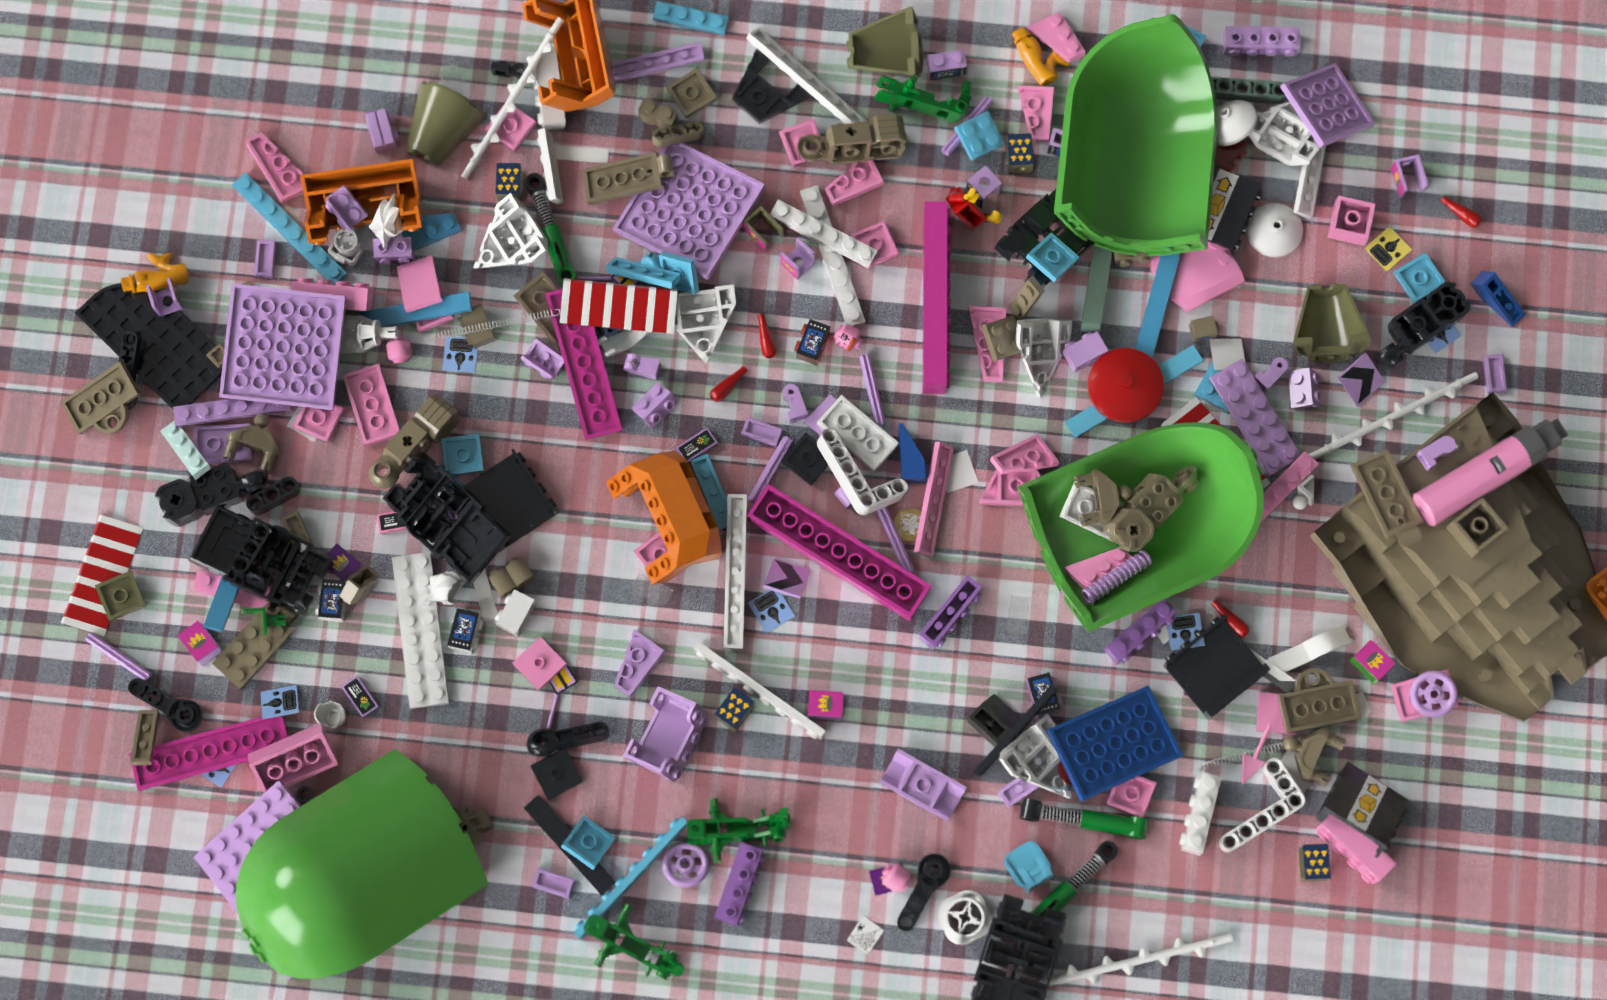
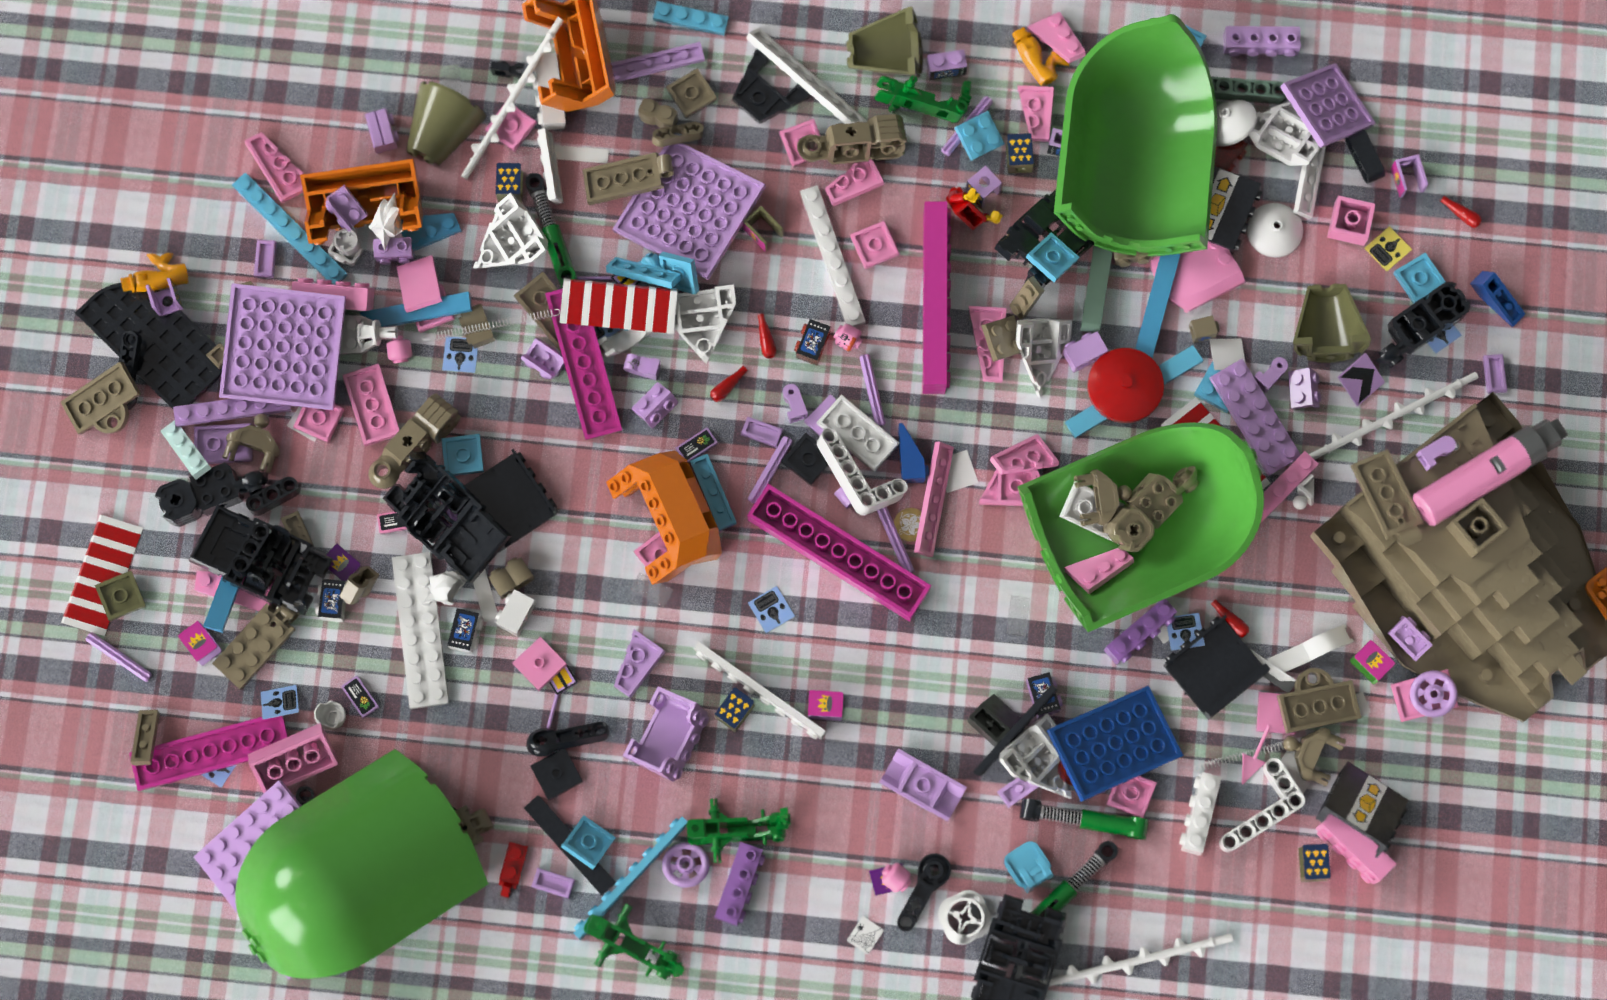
(170, 706): black beam -> none
(267, 620): green bracket -> none
(512, 868): none -> red hinge
(735, 571): white plate -> none
(786, 578): lavender piece -> none
(801, 251): lavender piece -> none
(823, 234): white plate -> none
(950, 612): medium lavender brick -> none
(1117, 576): lavender piece -> none
(1365, 156): none -> black beam
(1409, 638): none -> lavender bracket

